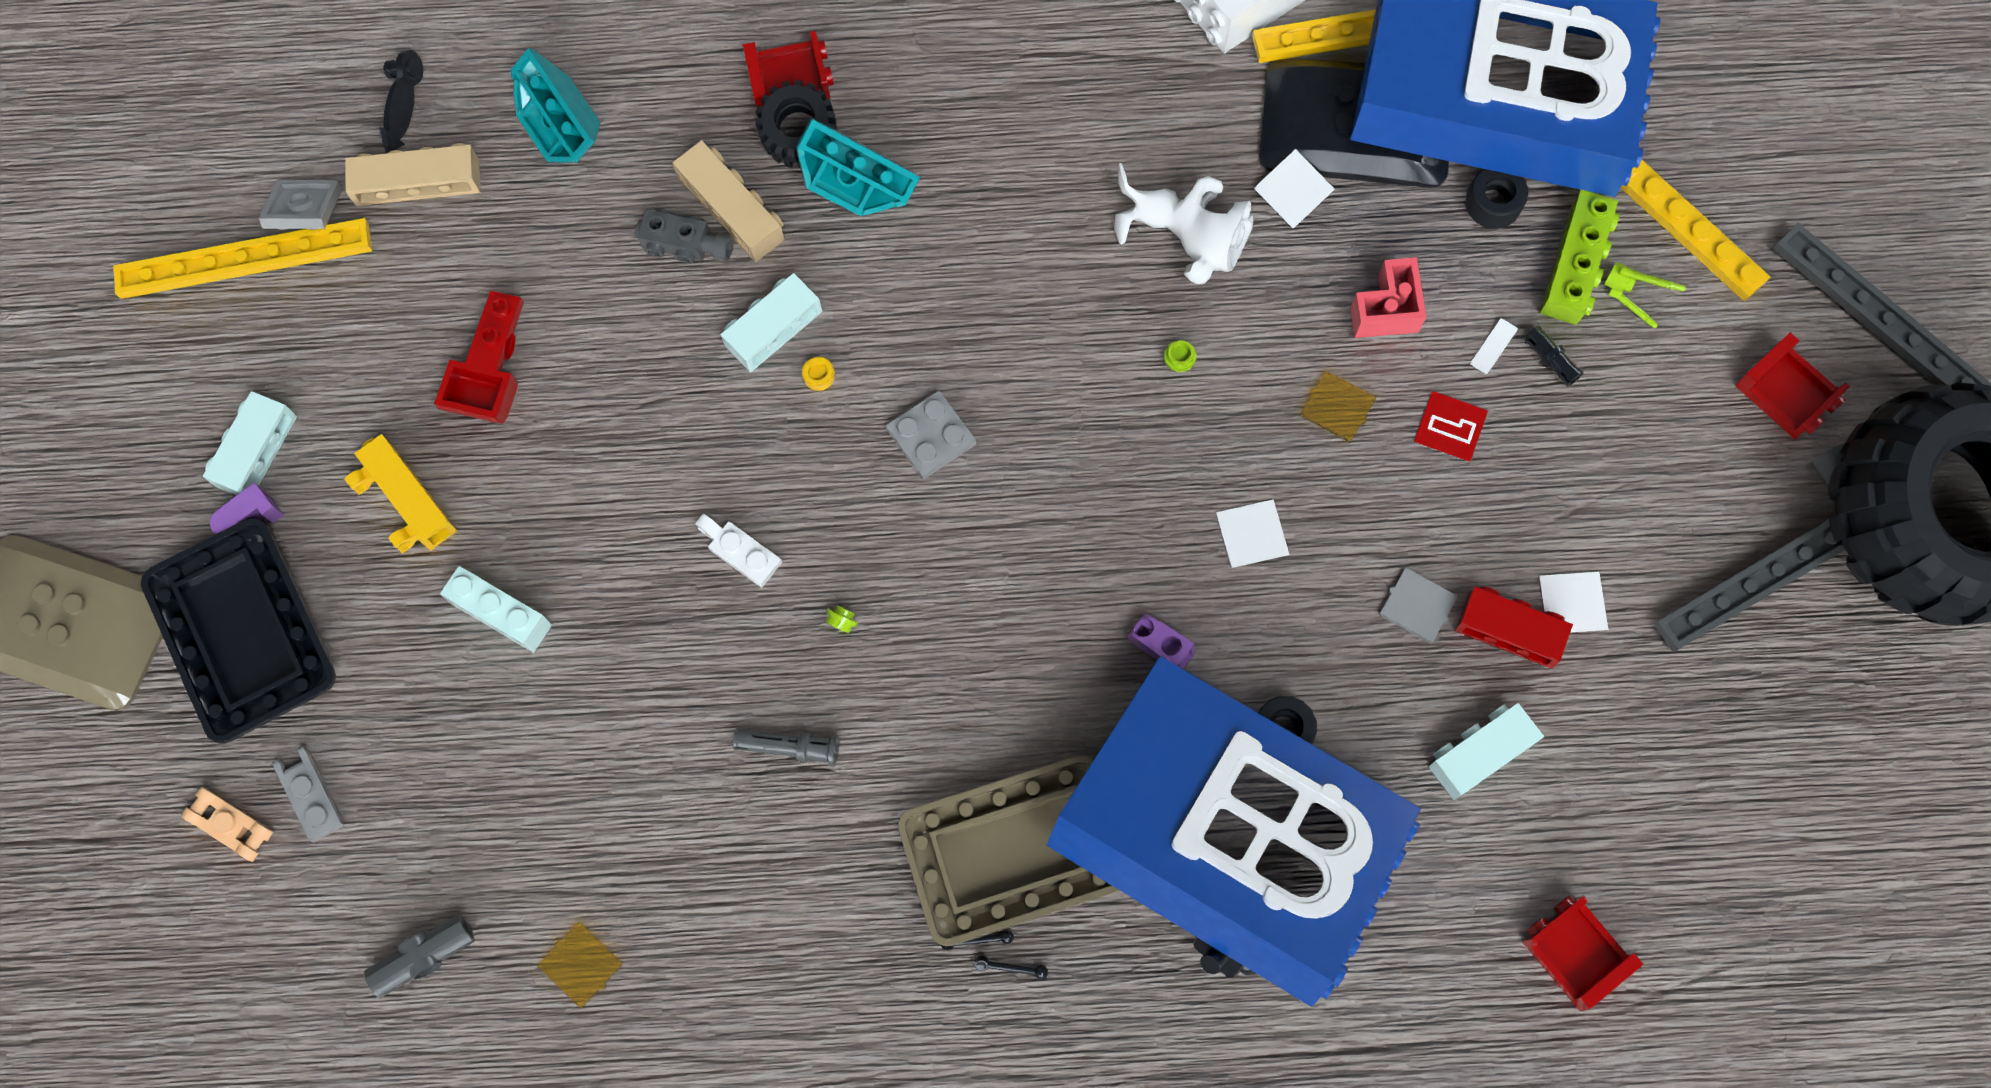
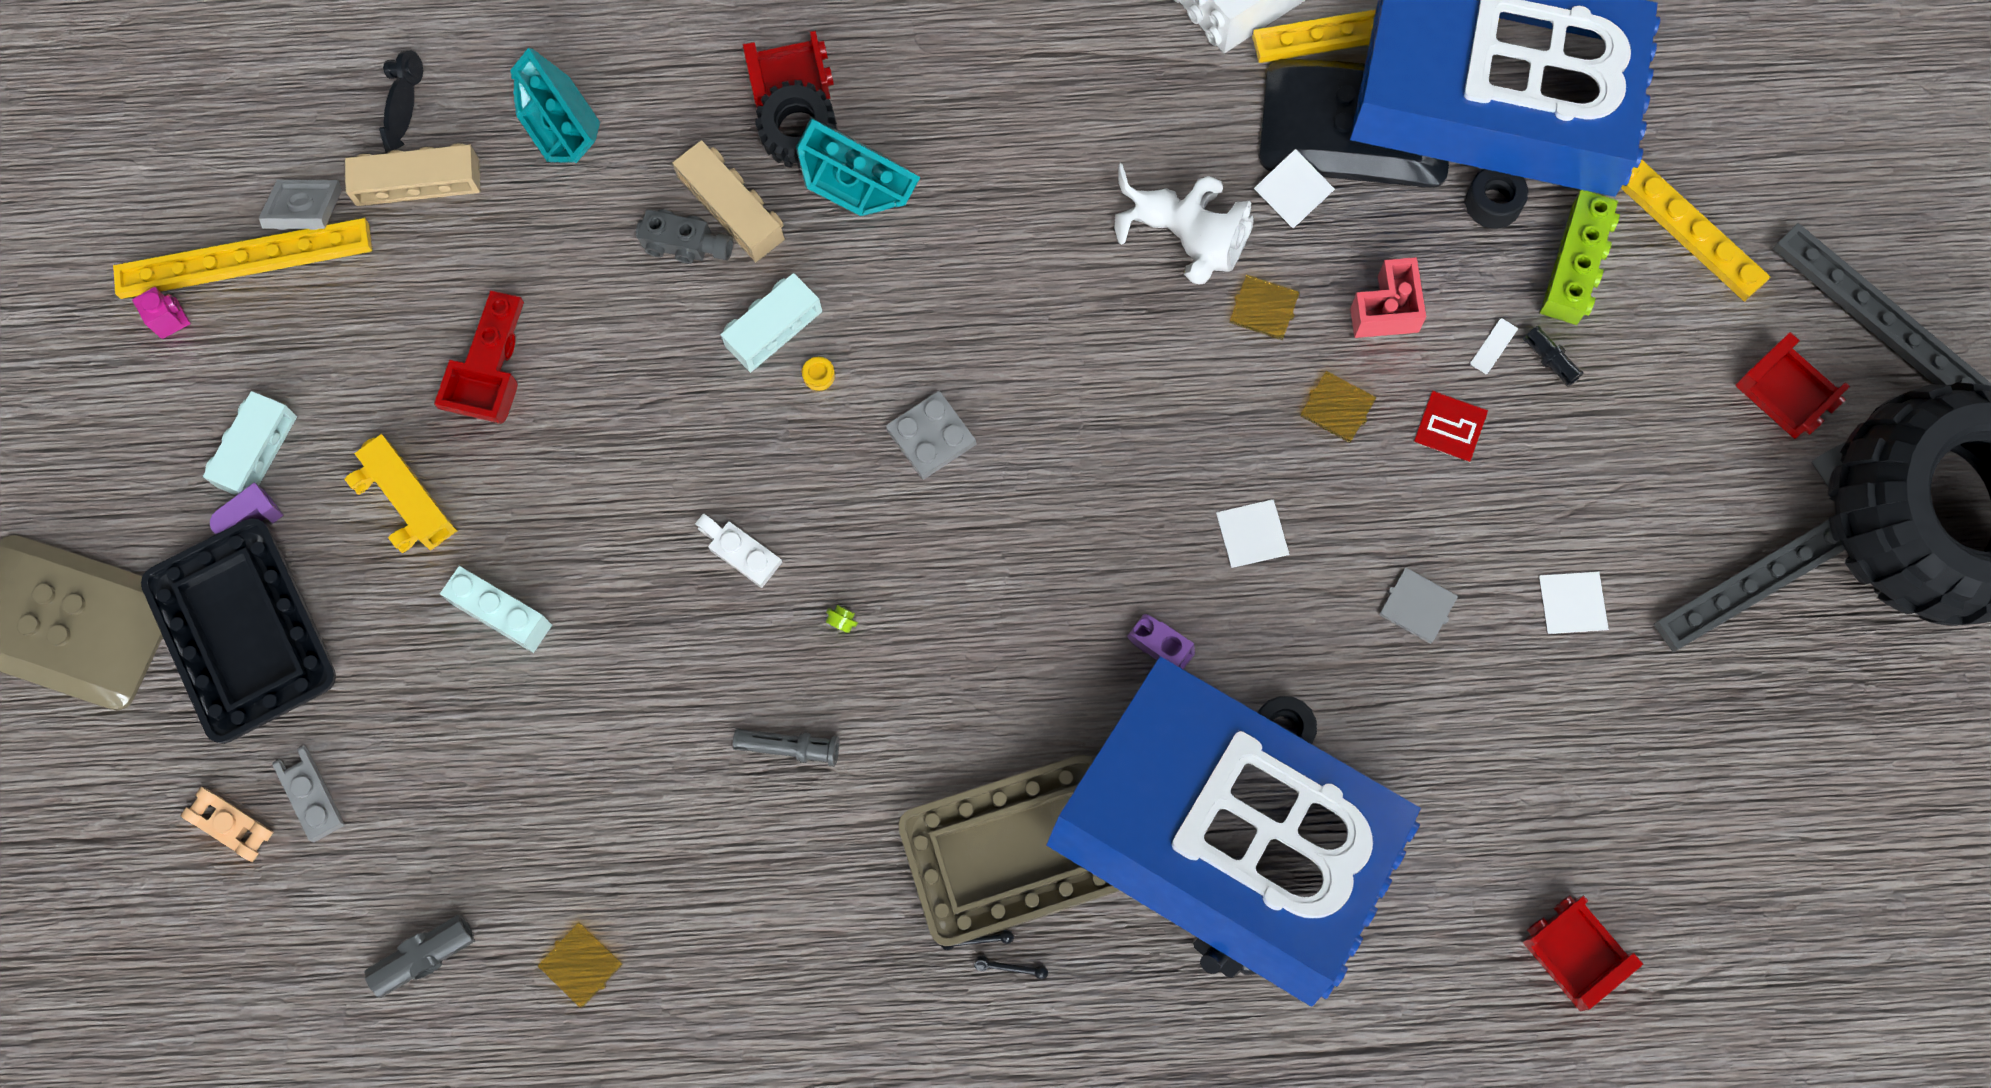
(161, 312): none -> dark pink brick
(1180, 356): lime plate -> none
(1264, 307): none -> clear yellow piece
(1484, 749): light aqua brick -> none
(1514, 626): red brick -> none
(1623, 279): lime plant -> none

